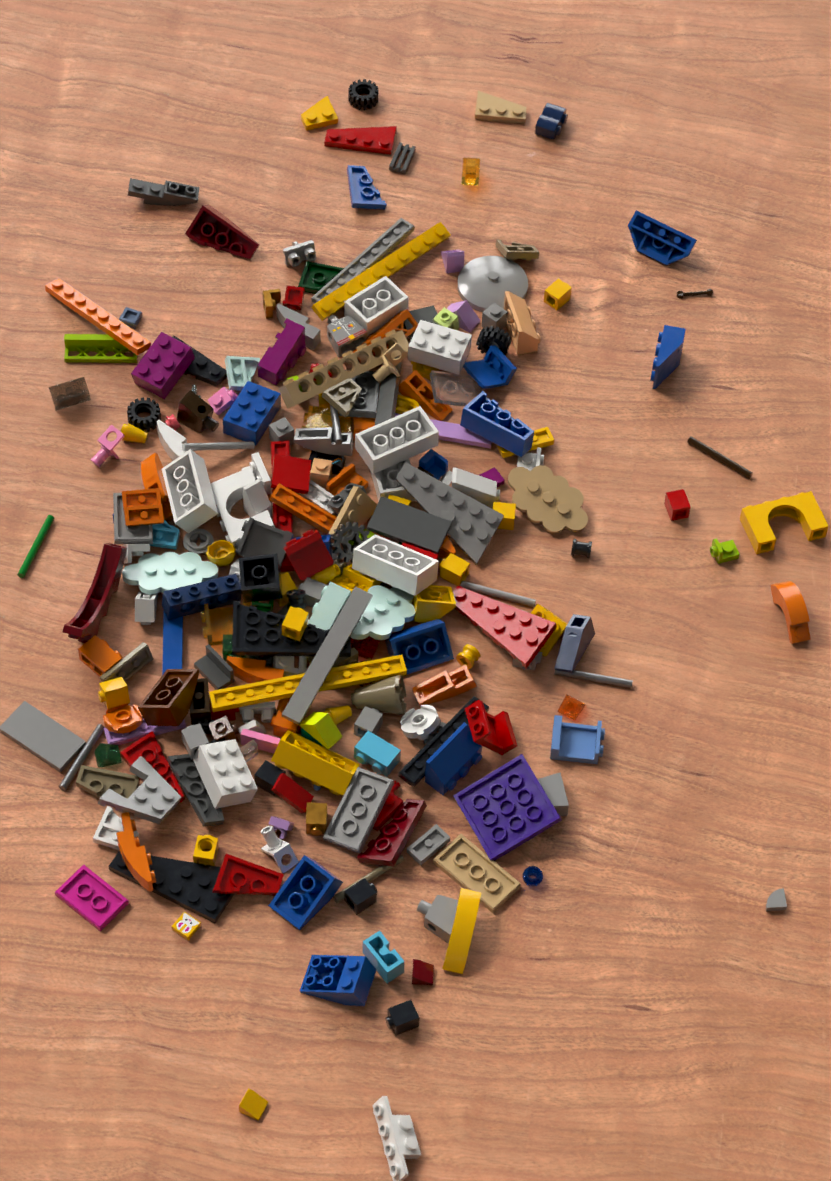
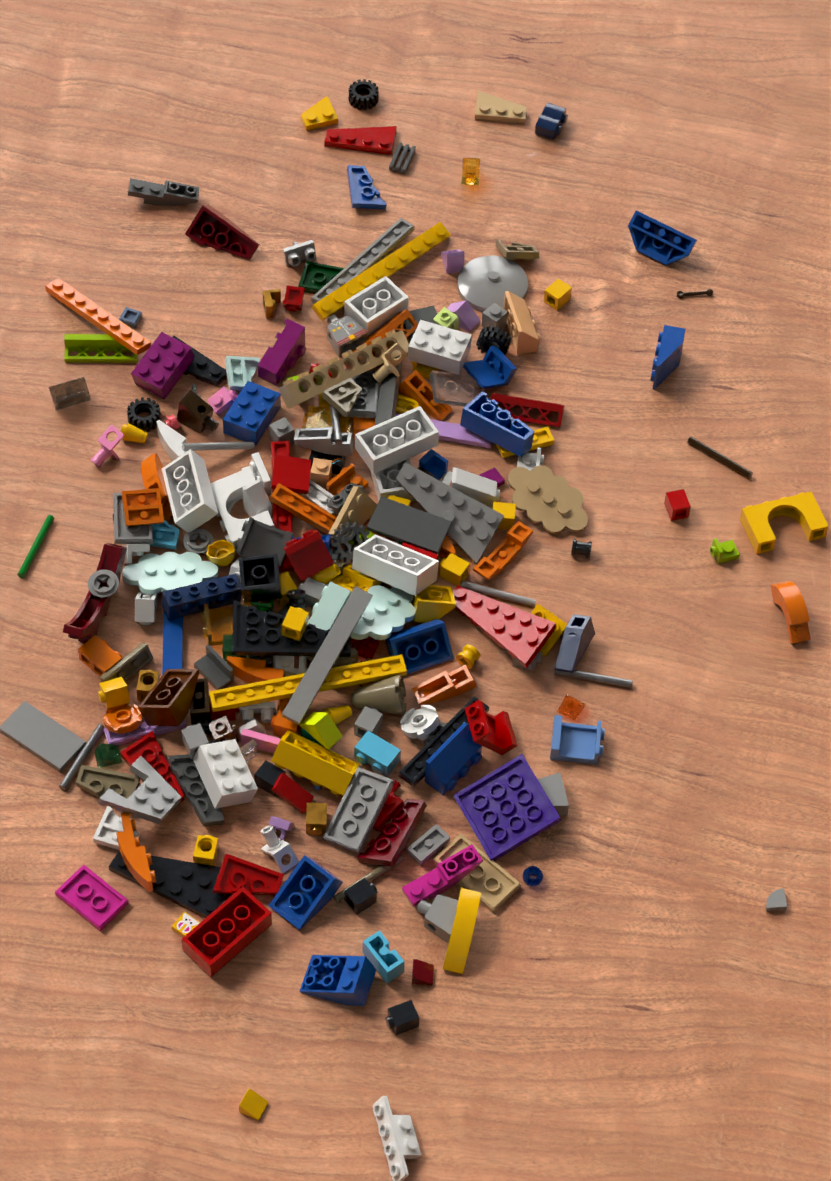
(103, 576): none -> light grey gear
(146, 677): none -> pearl gold brick
(226, 931): none -> red brick
(312, 334): light grey slope -> none
(444, 876): none -> dark pink slope
(504, 552): none -> orange slope
(532, 404): none -> red fence

